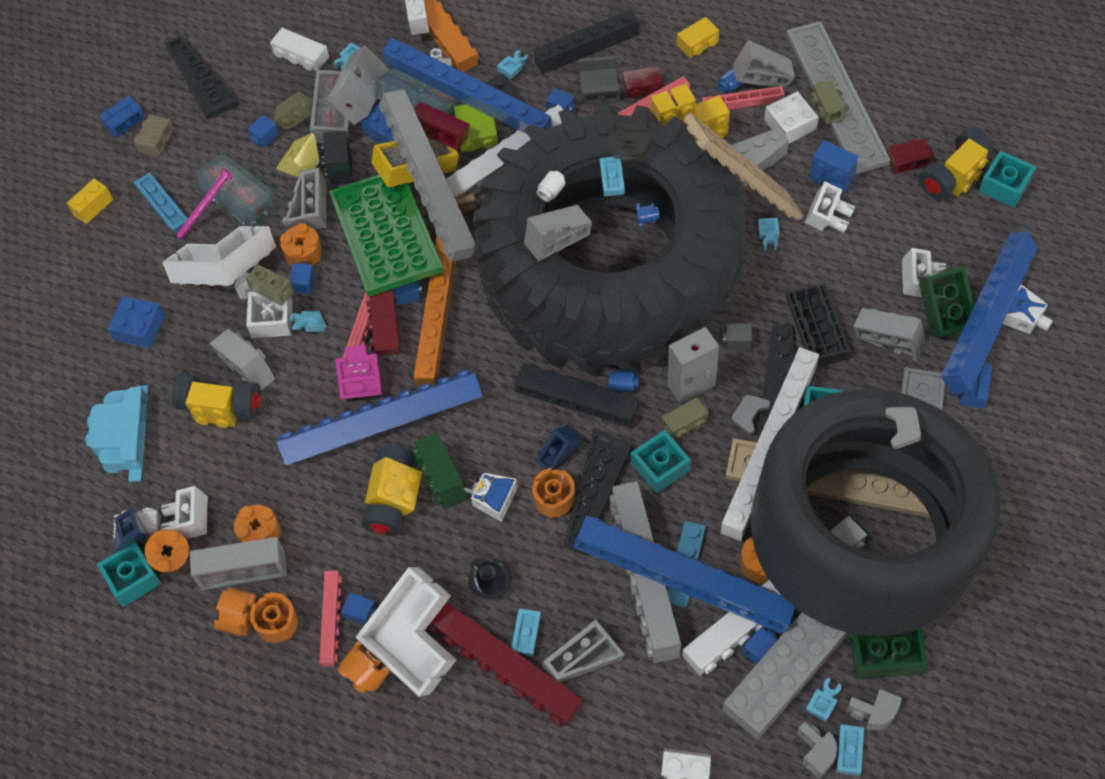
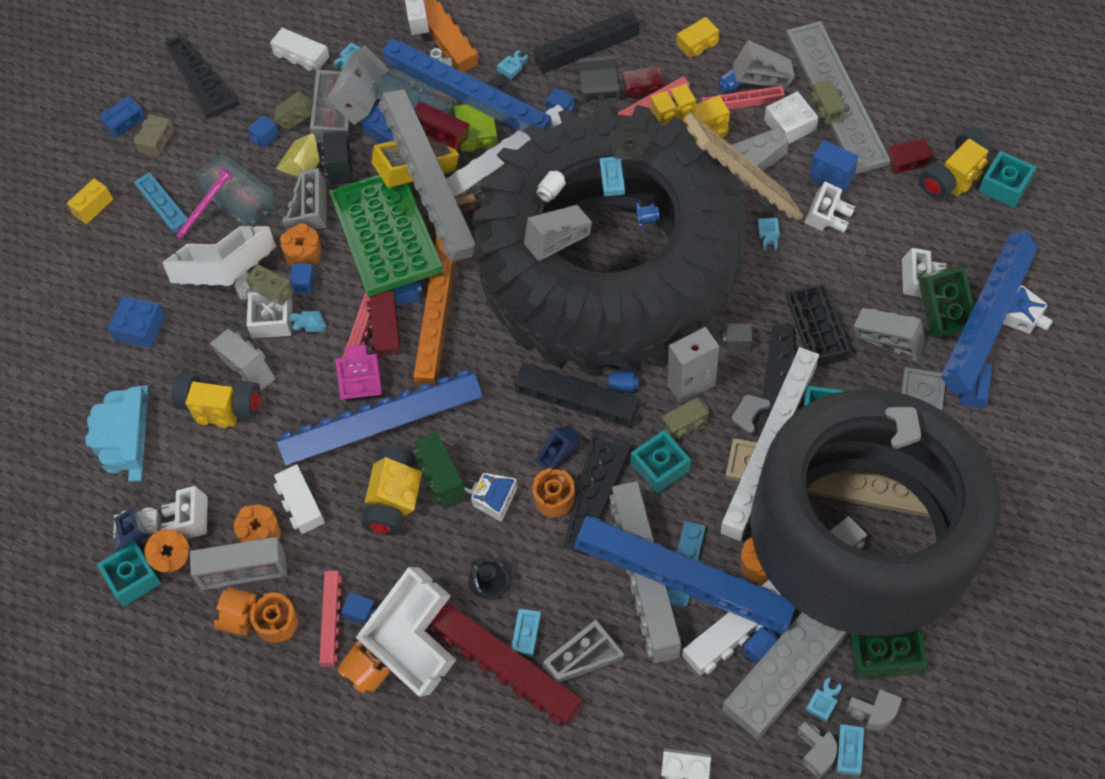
(298, 499): none -> white brick

